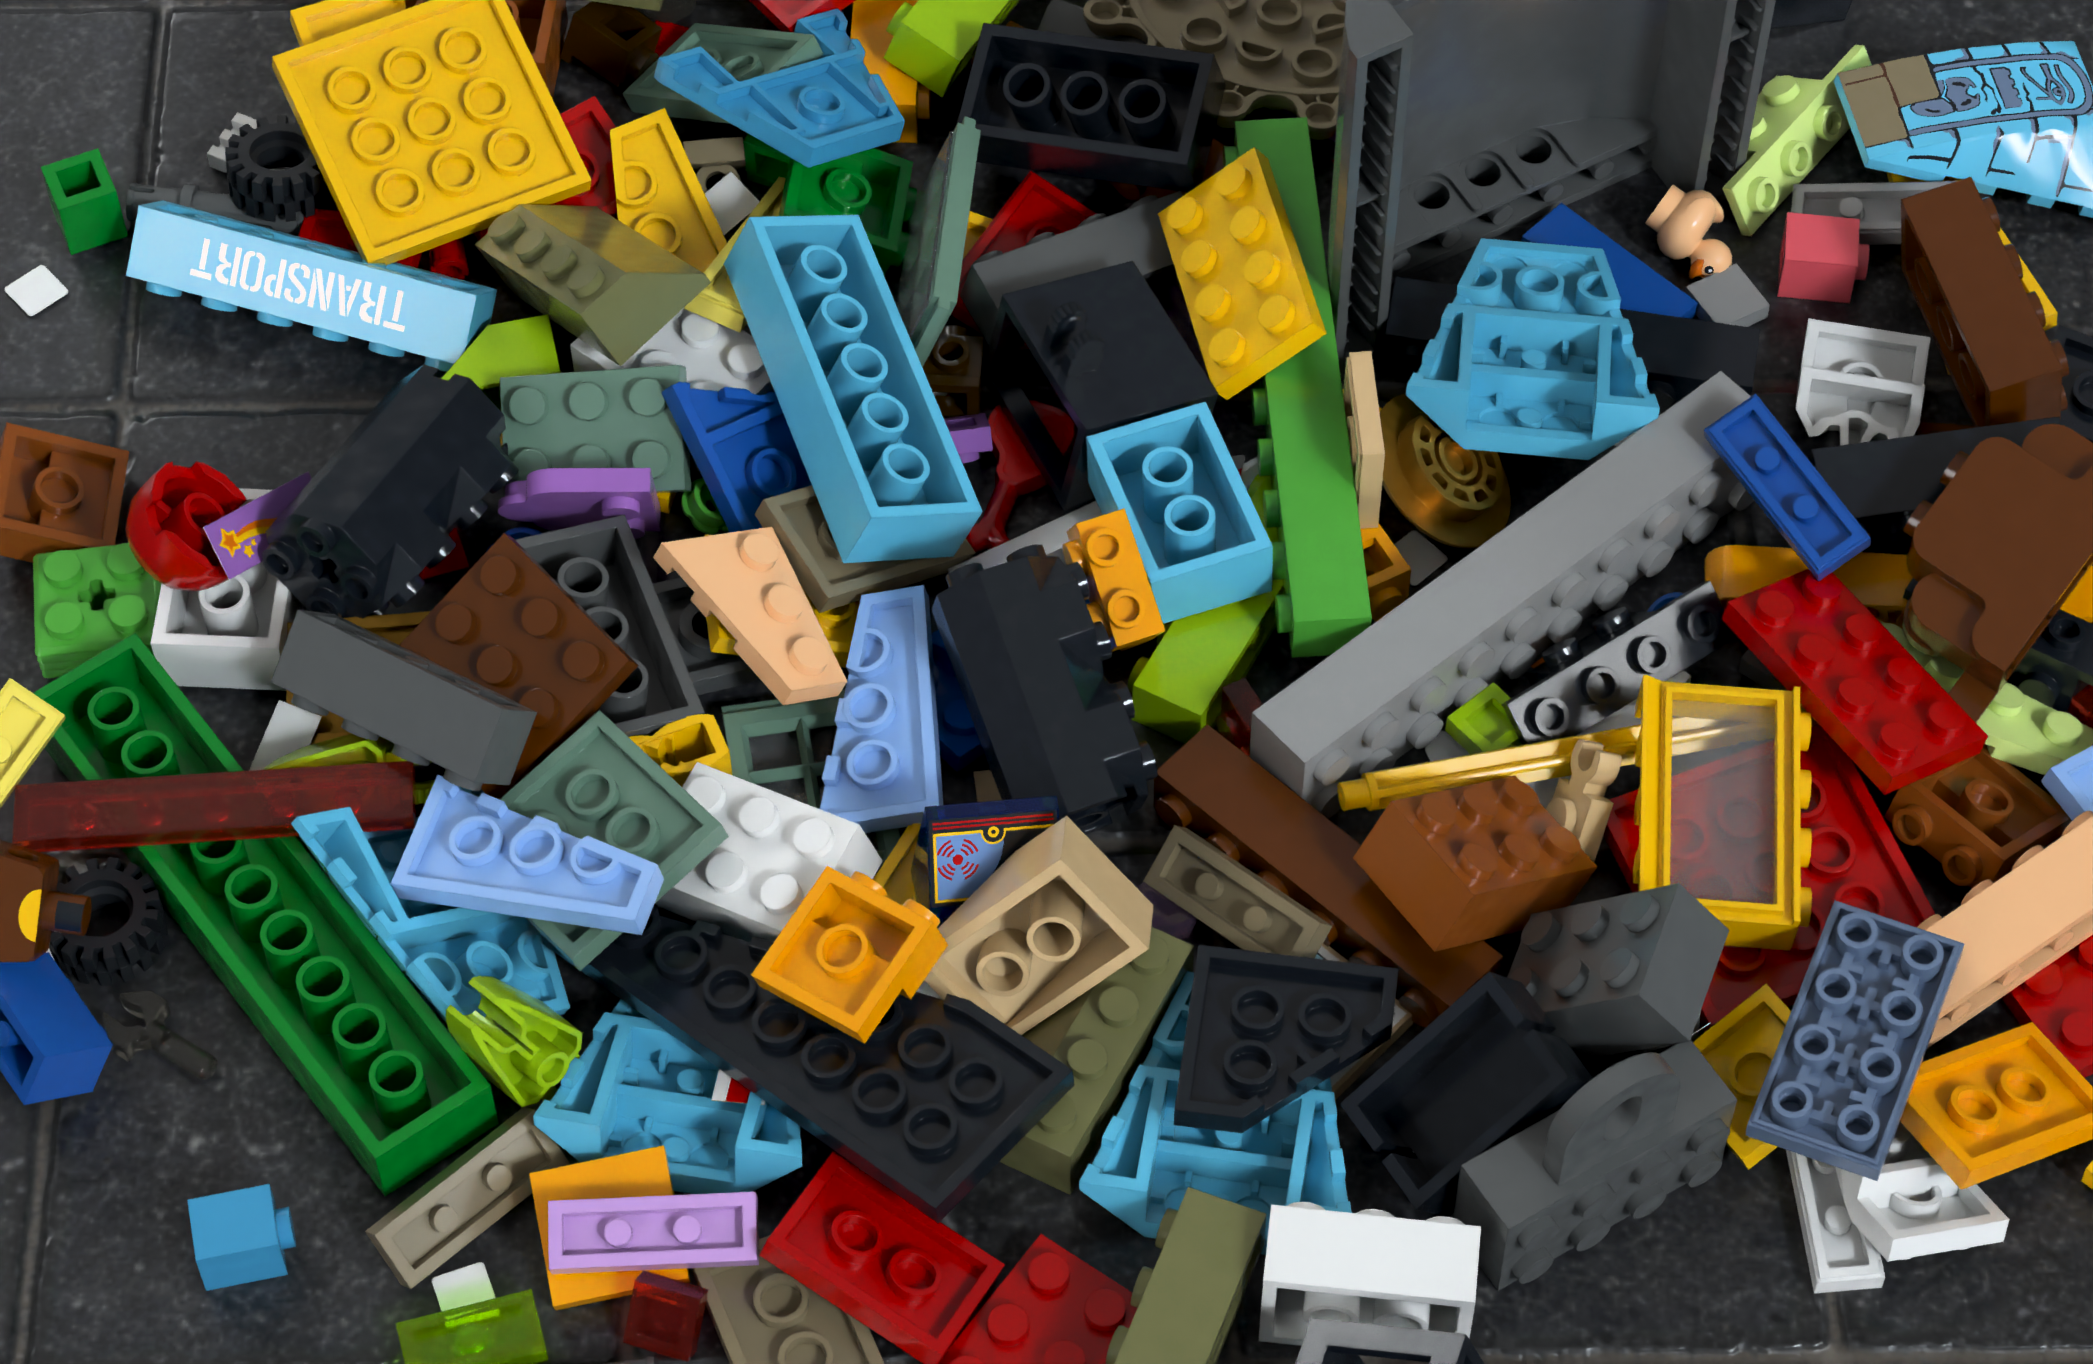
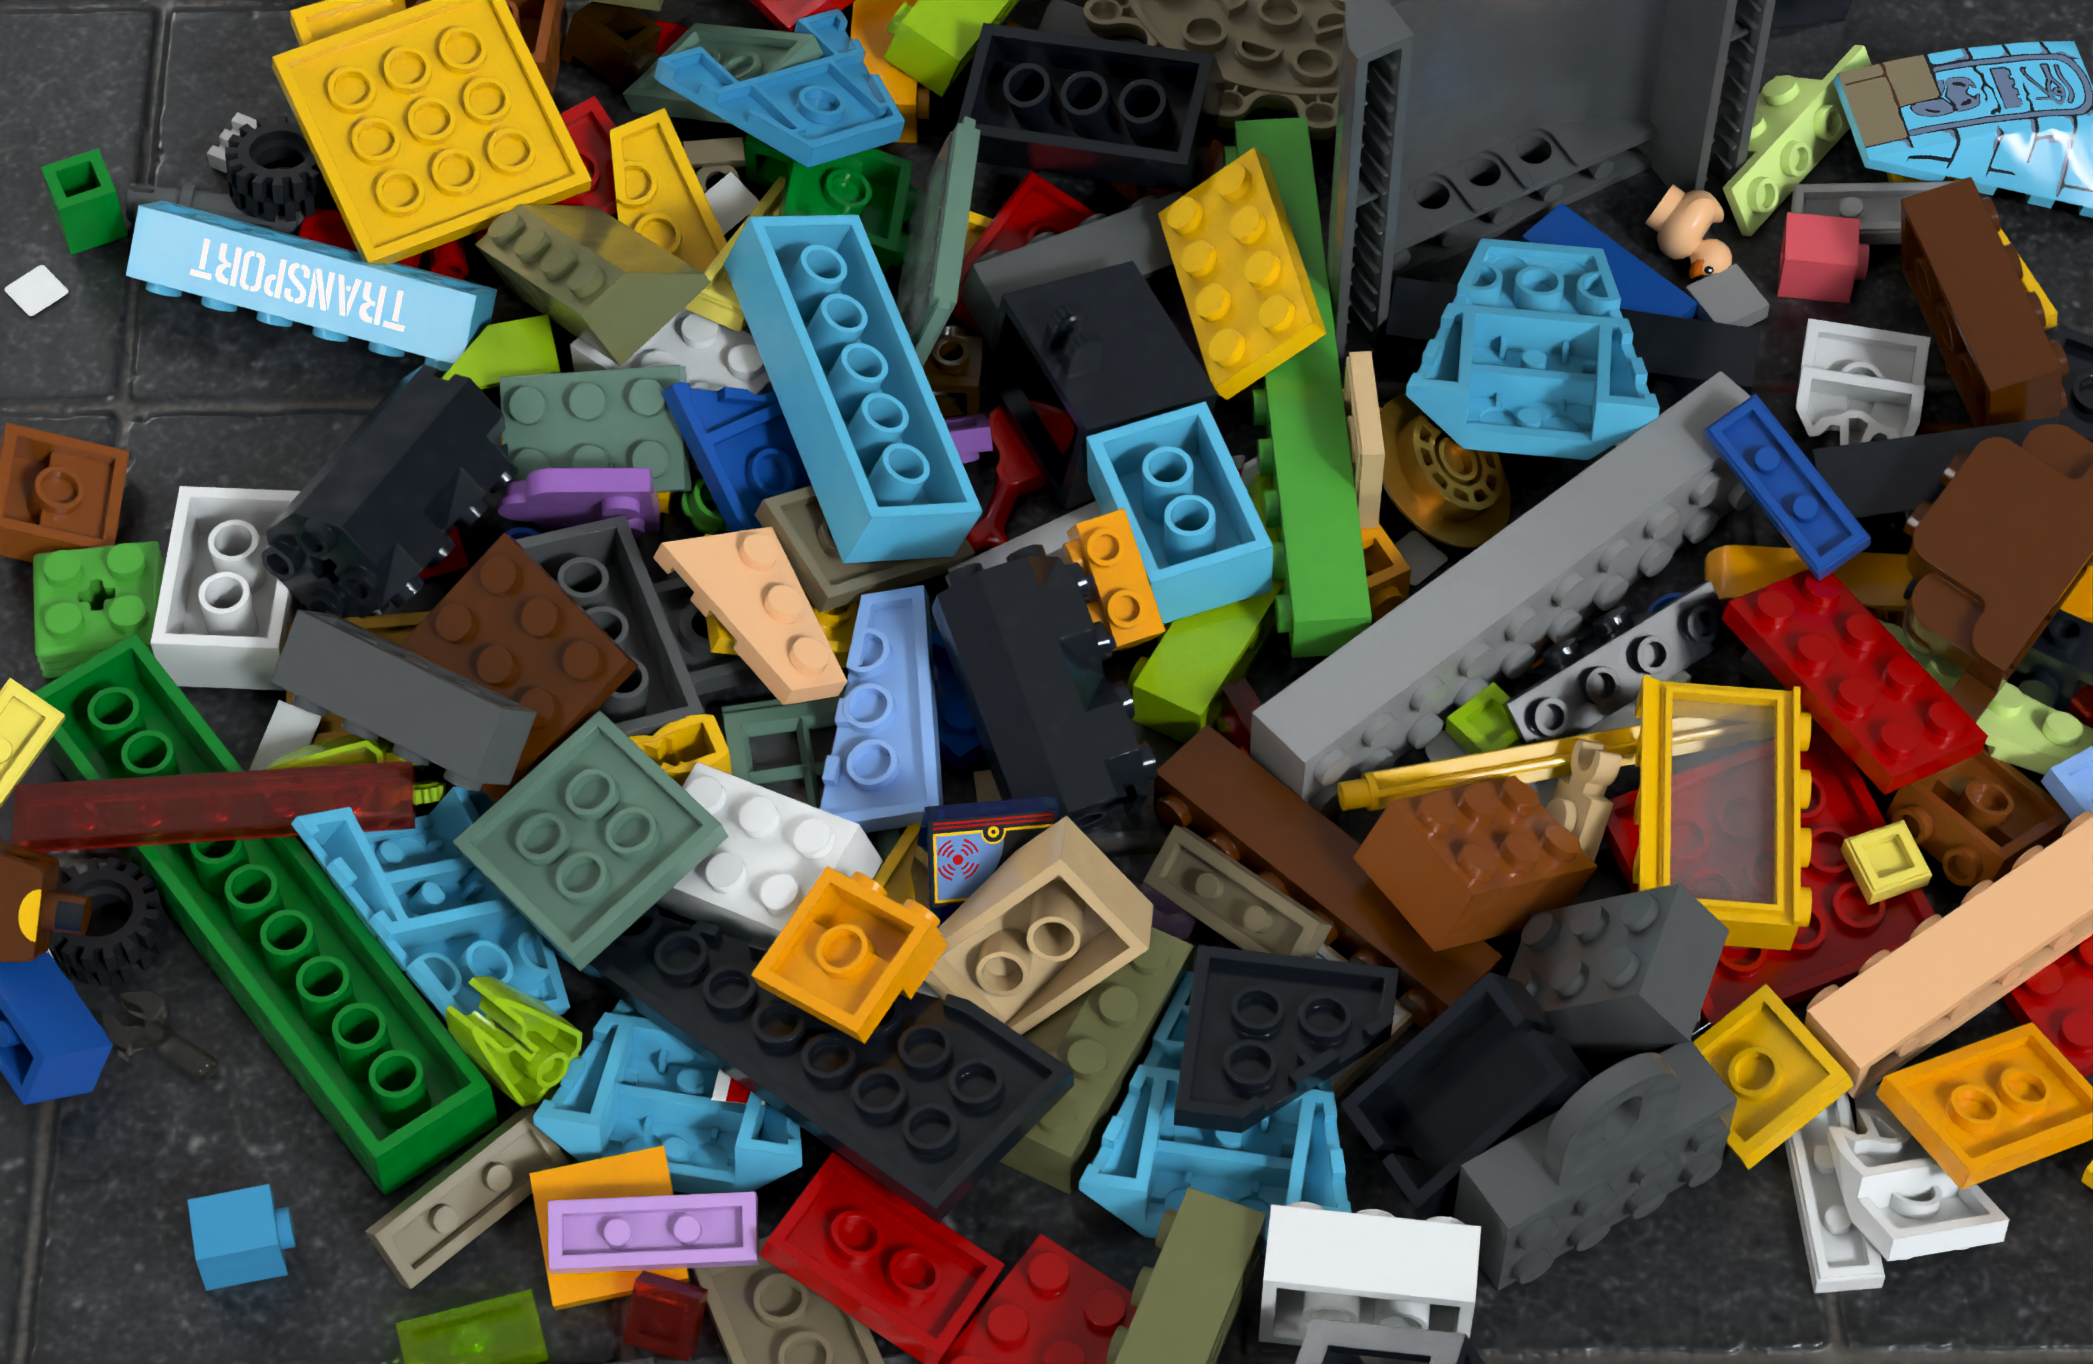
(169, 521): red cylinder -> none
(241, 534): medium lavender sticker -> none
(463, 1287): sticker -> none
(501, 862): light blue wing -> none
(1855, 1040): sand blue tile -> none
(1886, 862): none -> light yellow tile

